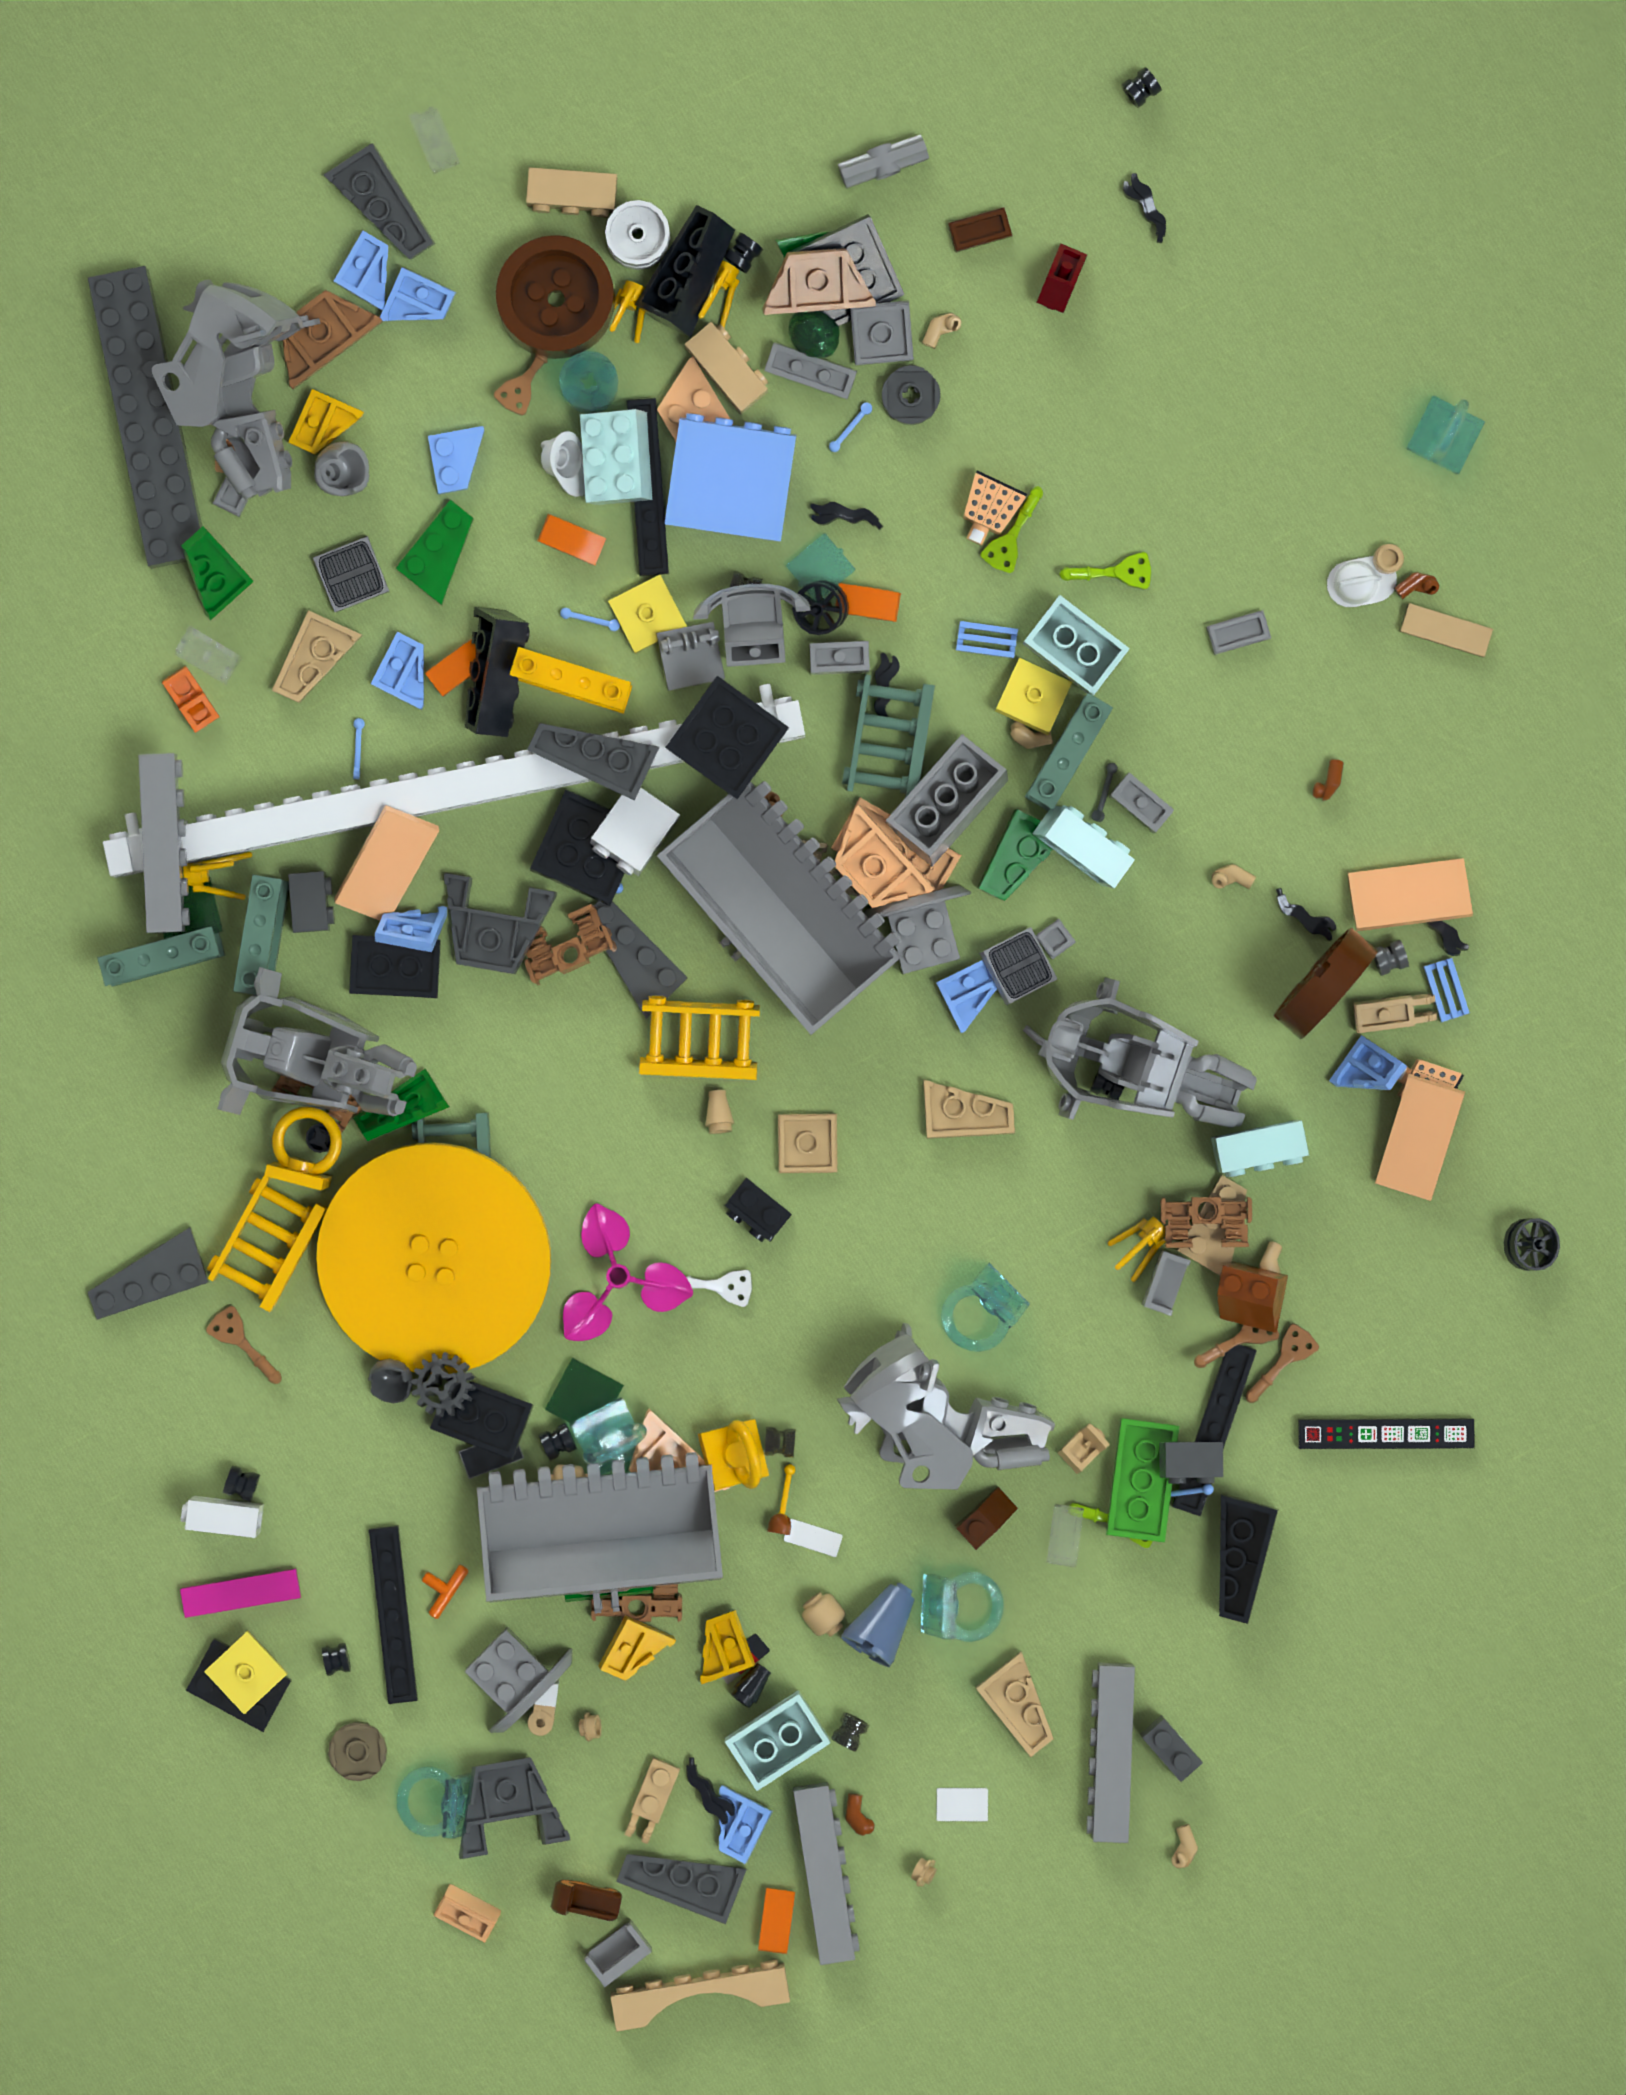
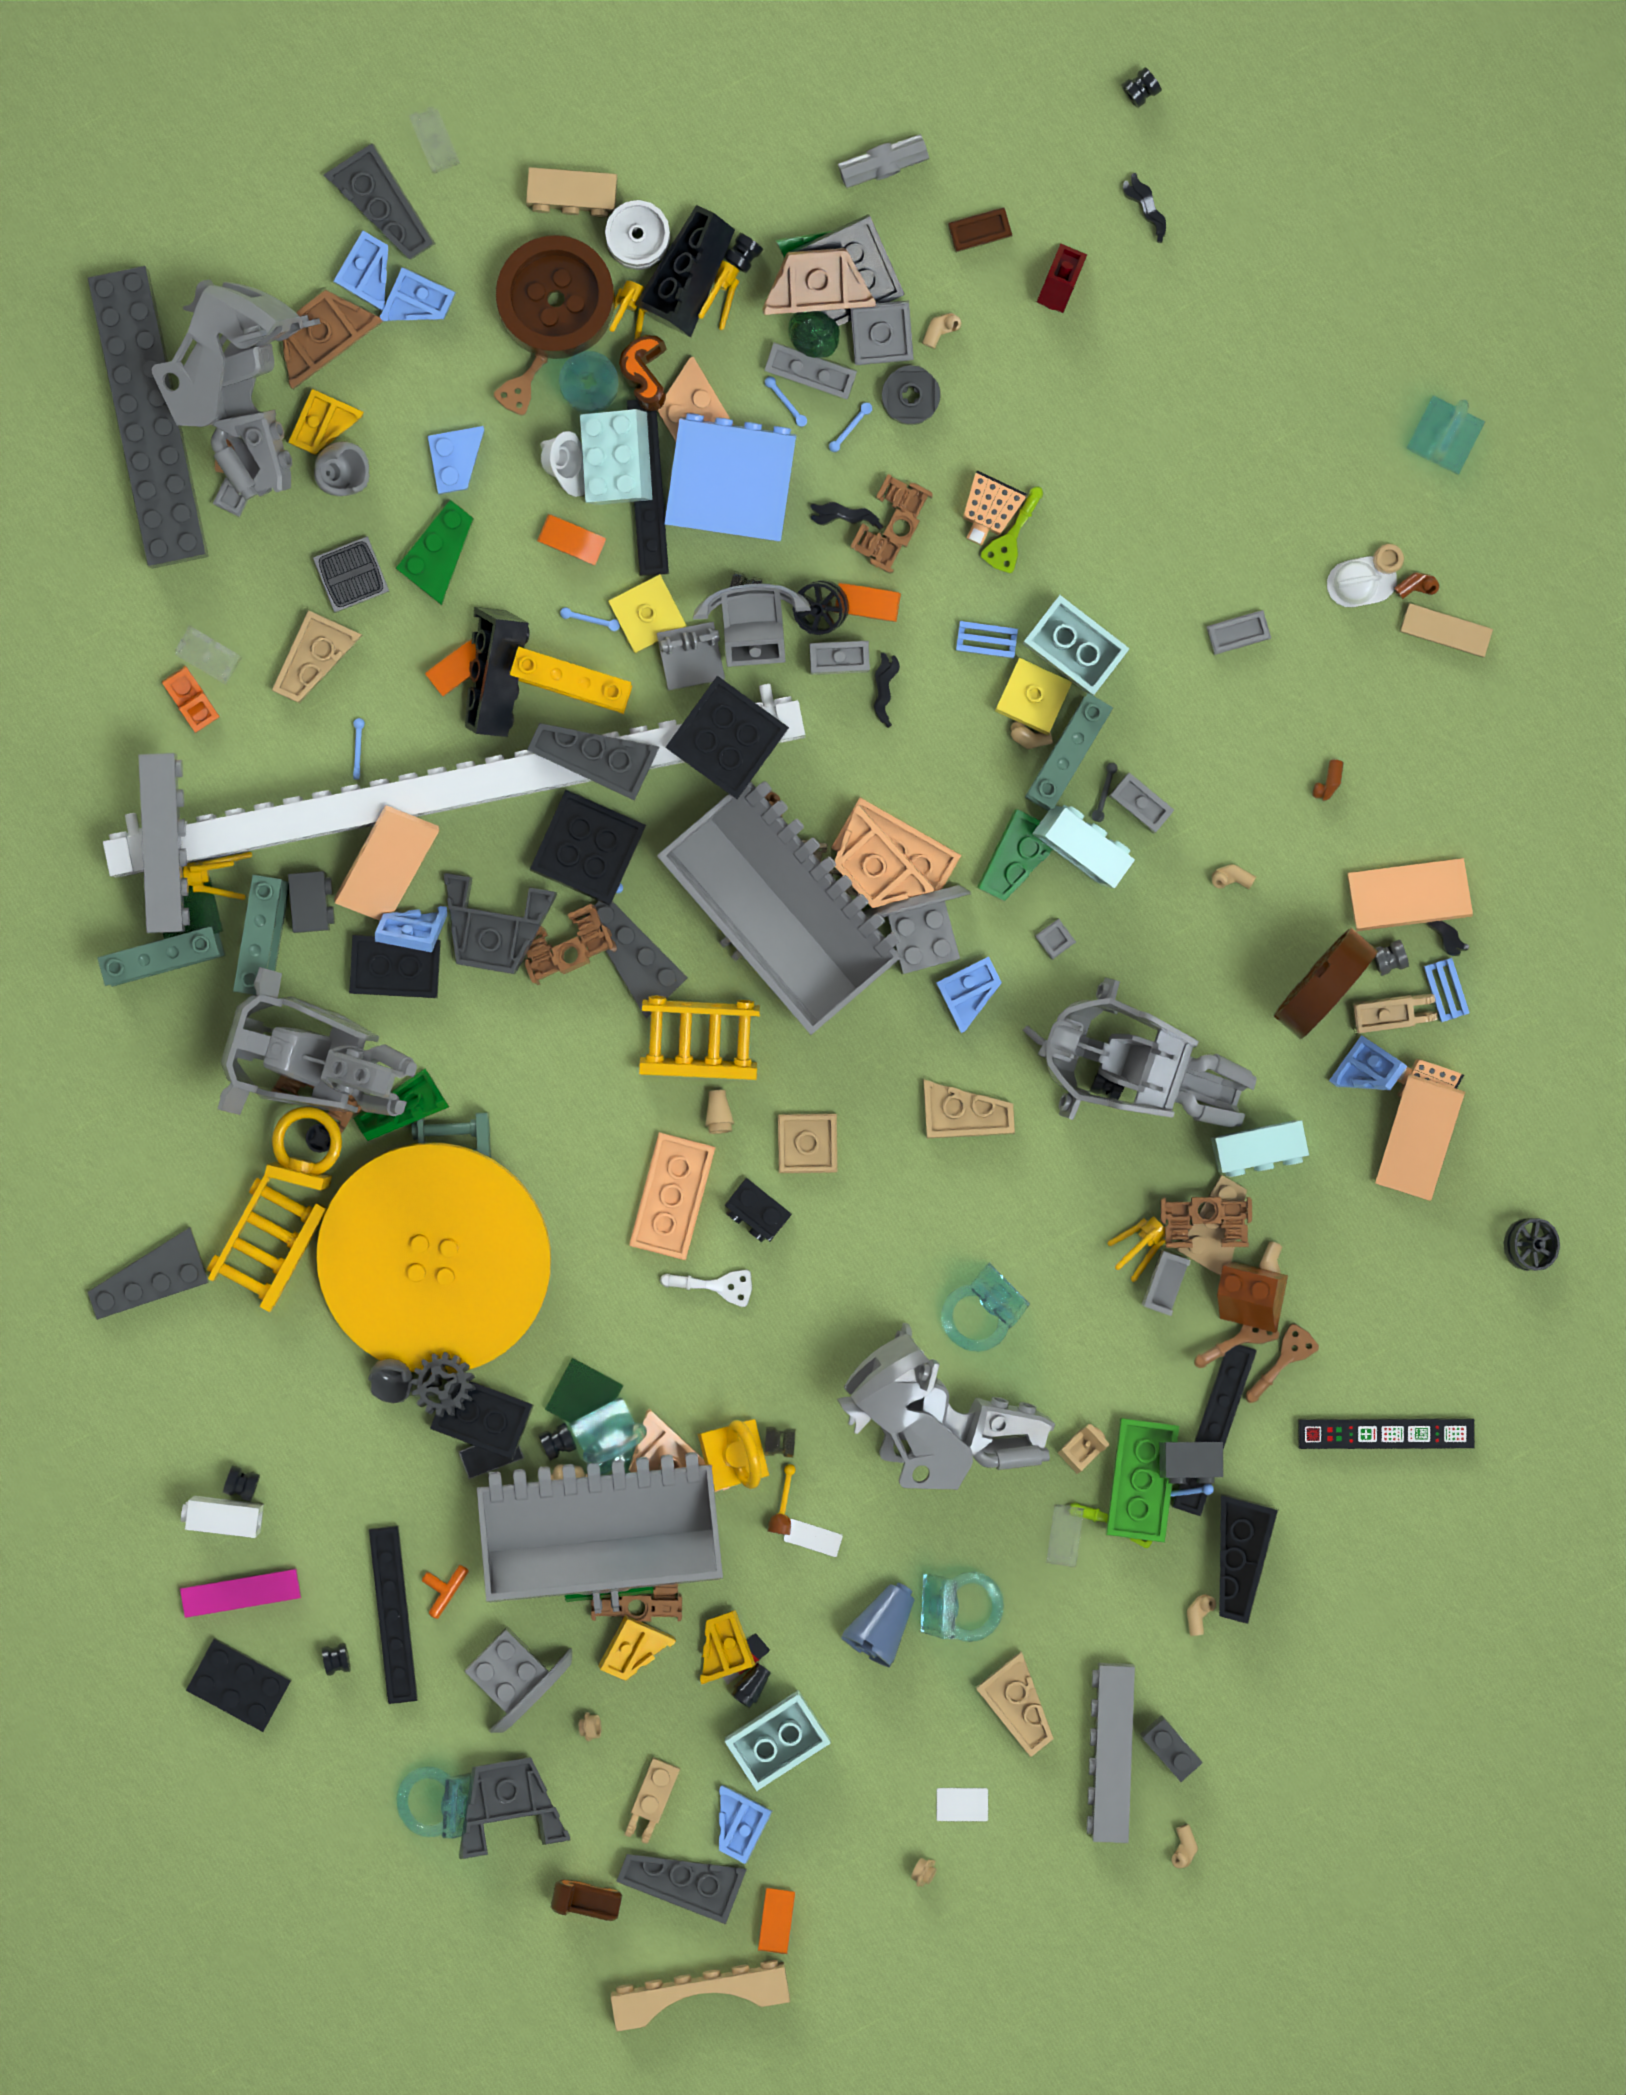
(214, 572): green wing -> none
(238, 1338): medium nougat piece -> none
(246, 1672): light yellow plate -> none
(357, 1751): dark tan tile -> none
(403, 671): light blue wing -> none
(467, 1913): light nougat slope -> none
(543, 1715): tan leg -> none
(618, 1953): light grey panel -> none
(634, 831): white brick -> none
(637, 375): none -> reddish brown animal
(663, 1284): dark pink plant -> none
(672, 1196): none -> light nougat tile
(712, 1803): black hair -> none
(727, 367): tan brick -> none
(770, 382): none -> light blue hinge
(820, 562): clear light blue piece -> none
(823, 1614): tan head -> none
(824, 1873): light grey brick -> none
(850, 1731): clear smoke wheel -> none
(855, 1818): dark orange arm -> none
(910, 504): none -> medium nougat piece
(916, 727): sand green fence -> none
(947, 800): light grey slope -> none
(986, 1518): reddish brown slope -> none
(1018, 966): tile -> none
(1119, 571): lime piece -> none
(1197, 1611): none -> tan arm
(1312, 924): black hair -> none

